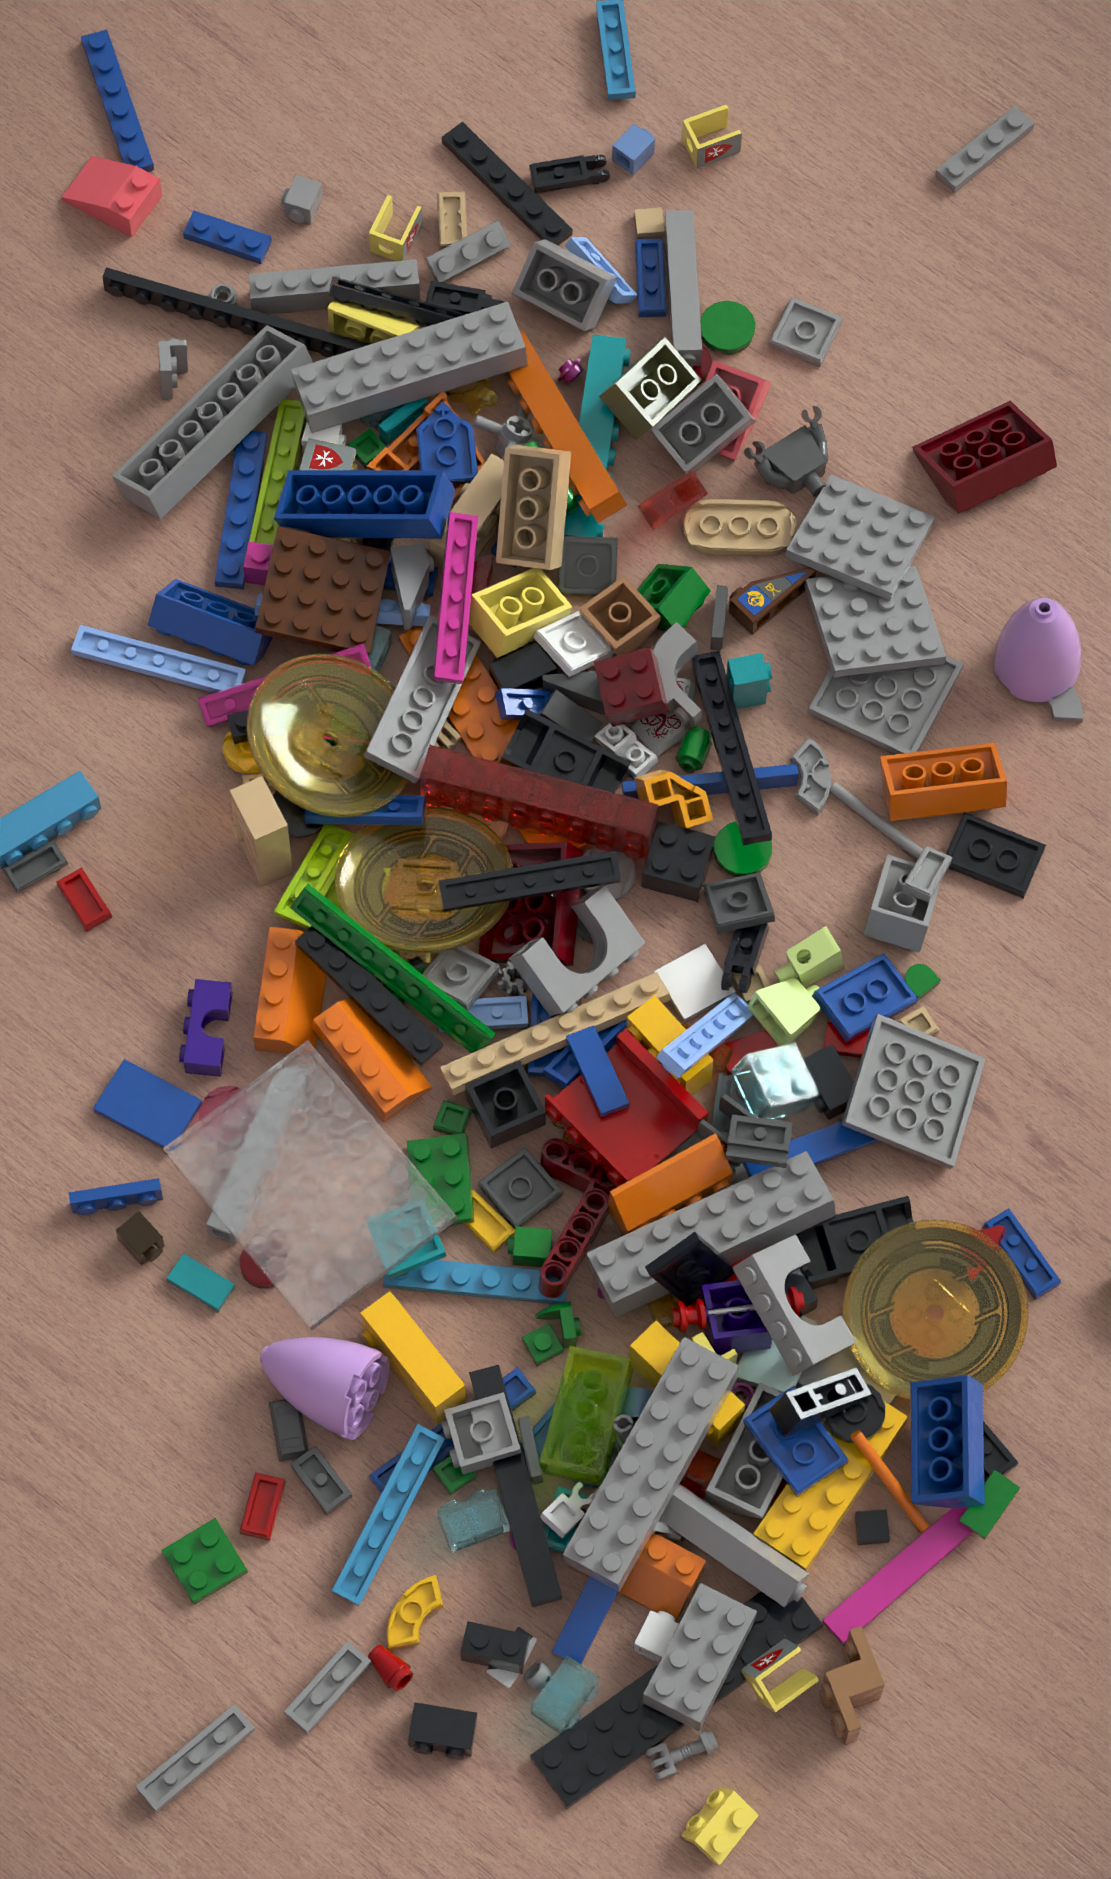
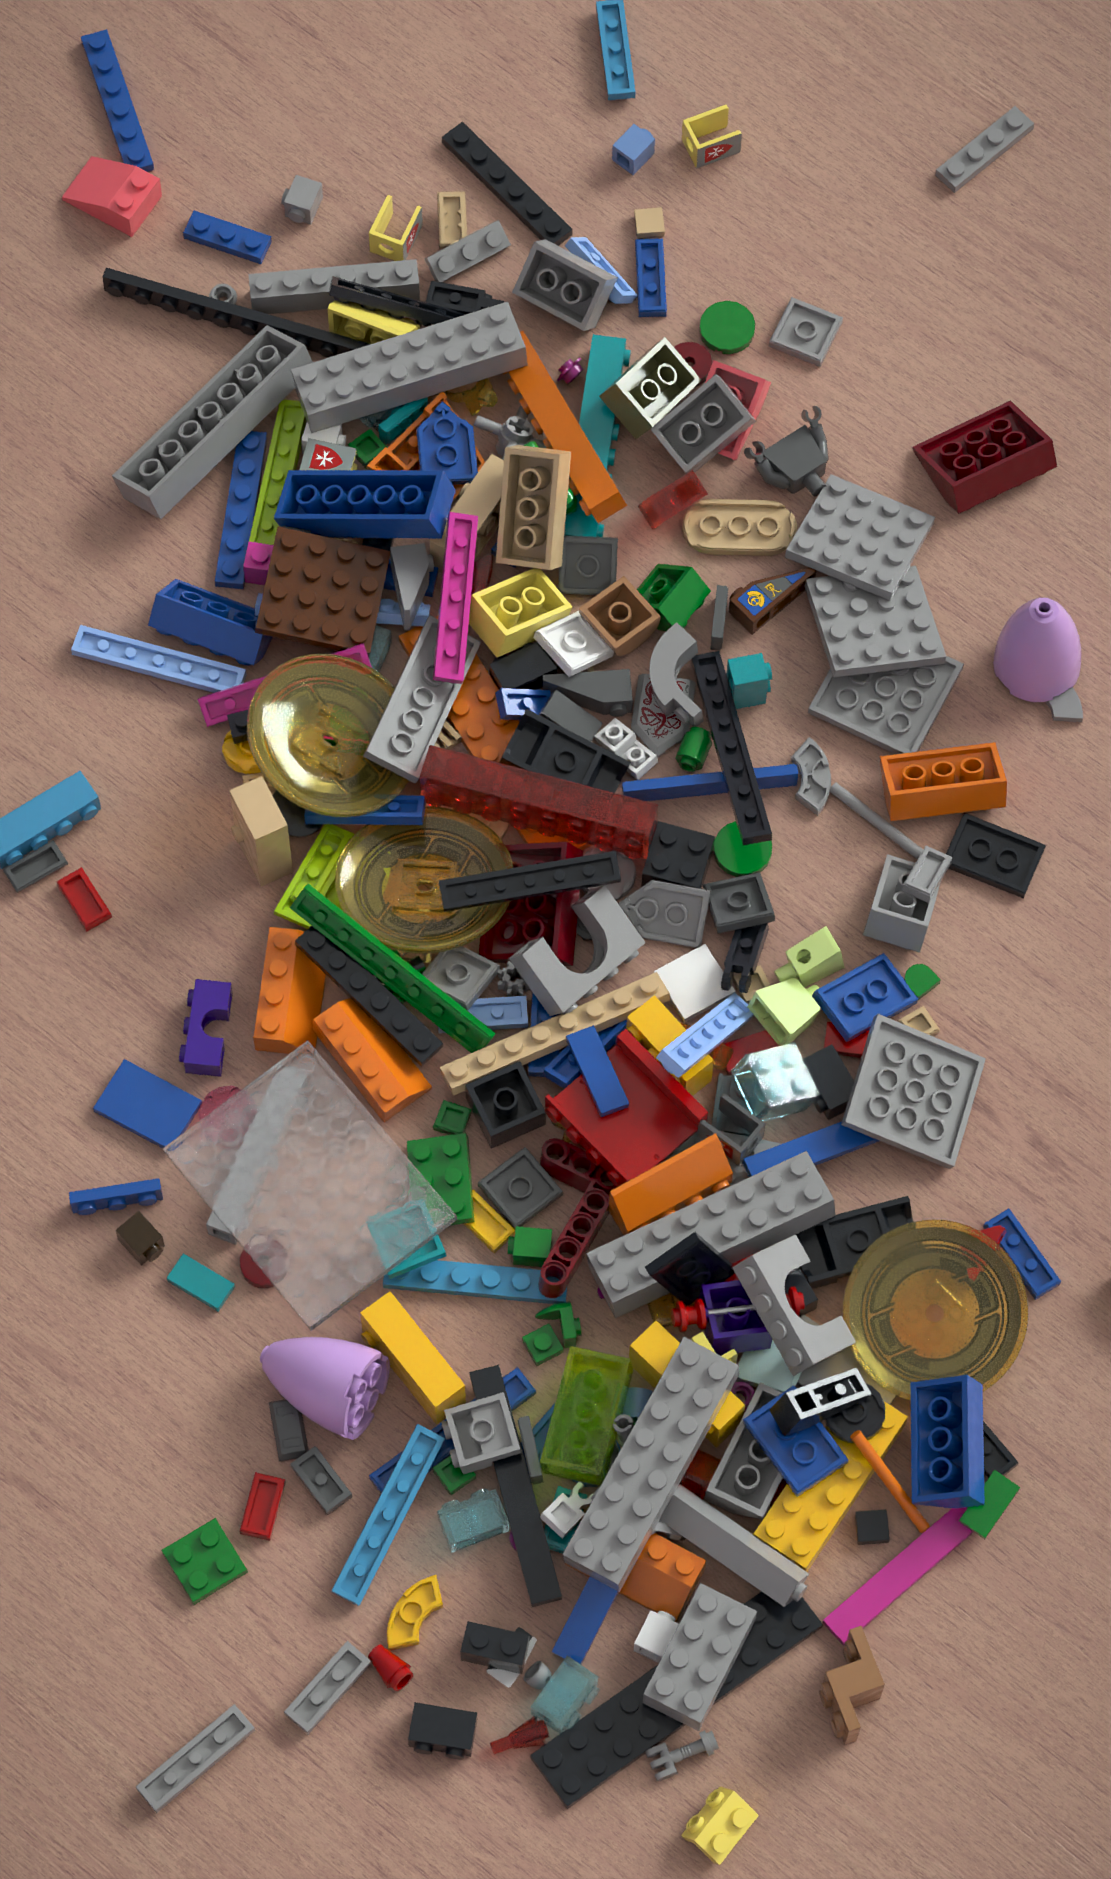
(171, 361): light grey bracket -> none
(529, 1734): none -> clear red cone
(568, 173): black hinge -> none
(631, 686): dark red brick -> none
(668, 912): none -> light grey tile
(683, 285): light grey brick -> none
(687, 801): light orange brick -> none
(759, 1141): dark grey plate -> none
(768, 1663): light yellow piece -> none

